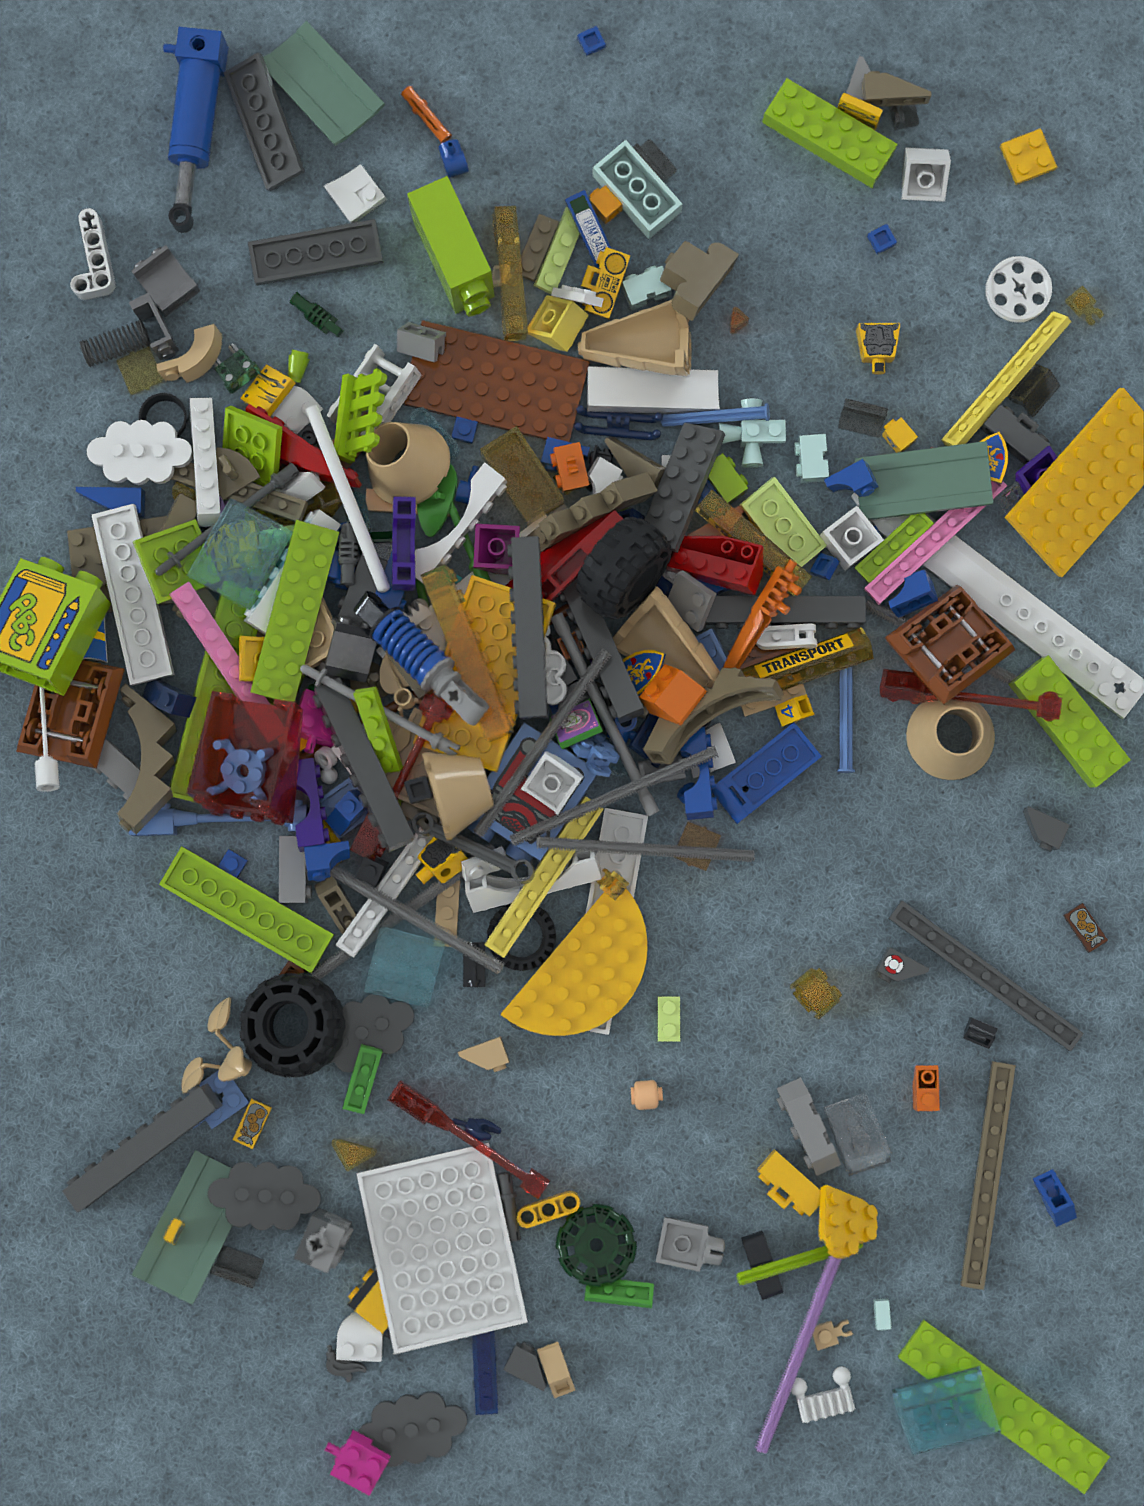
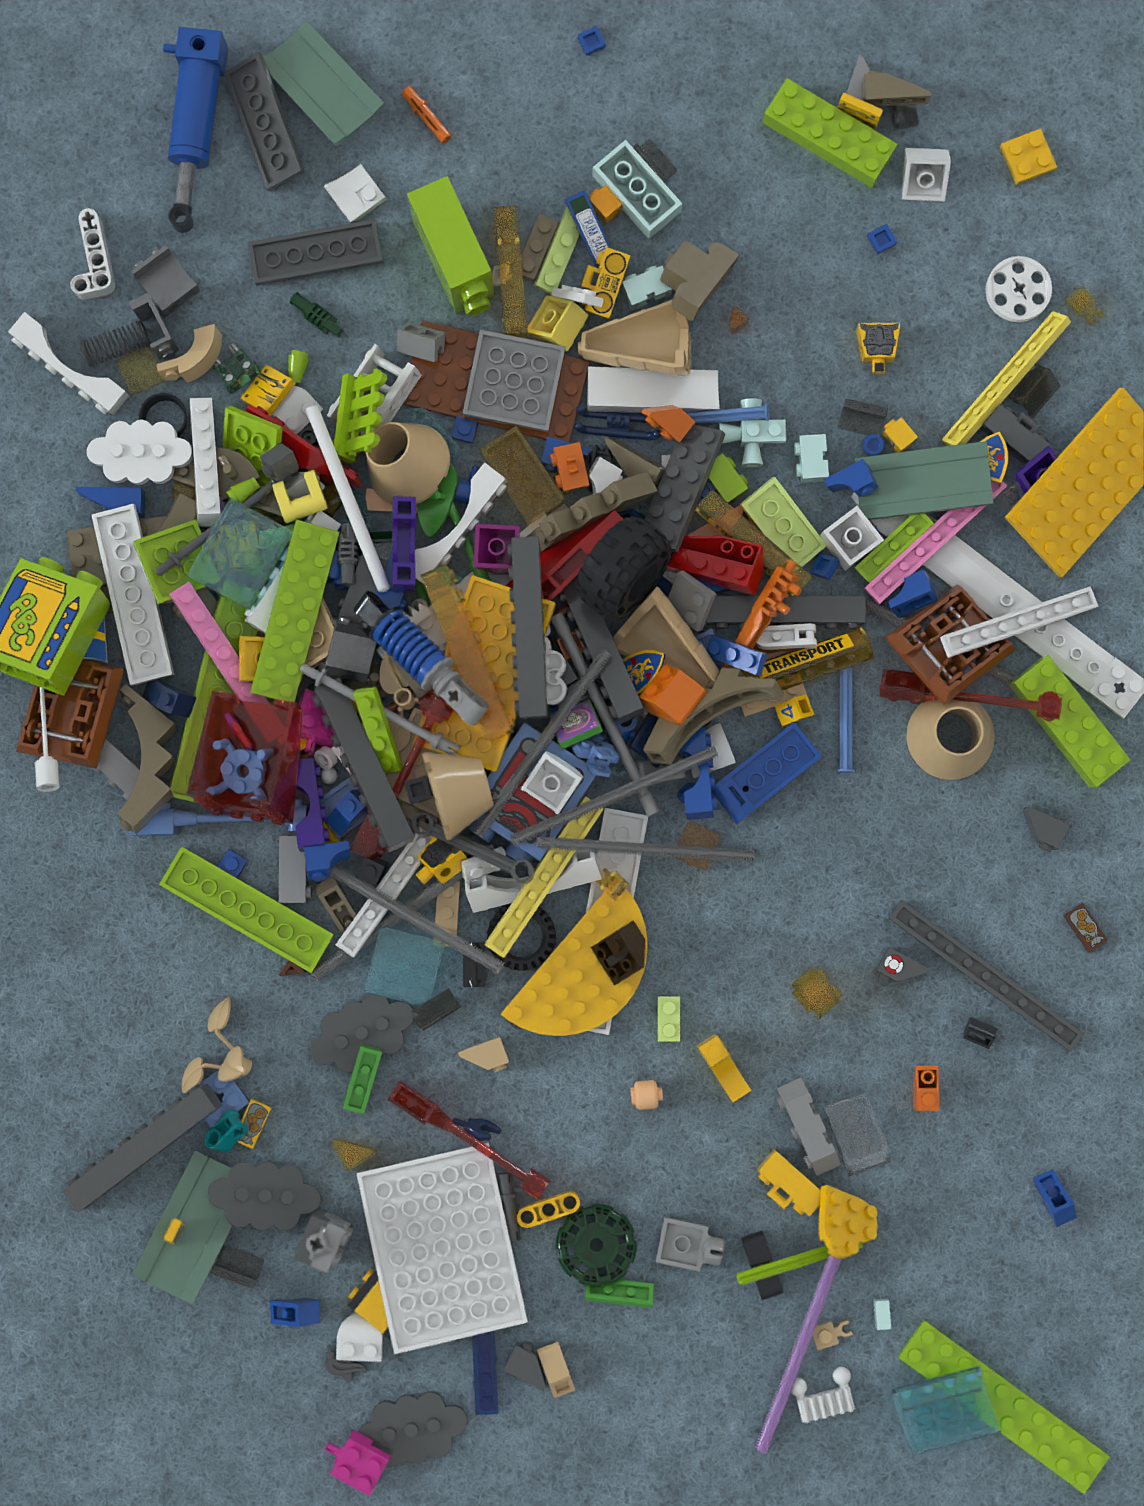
(103, 391): none -> white arch
(225, 1133): none -> teal piece
(235, 727): none -> red piece
(243, 490): none -> lime cone
(279, 462): none -> dark grey brick
(295, 1312): none -> blue slope
(302, 506): none -> light yellow connector
(324, 1025): black tyre -> none
(435, 1009): none -> clear smoke panel
(453, 158): blue piece -> none
(513, 381): none -> light grey plate
(621, 952): none -> dark brown slope
(670, 420): none -> orange slope
(723, 1067): none -> yellow arch
(736, 654): none -> blue plate
(873, 444): none -> blue tile
(987, 1175): dark tan plate -> none
(1018, 622): none -> white tile

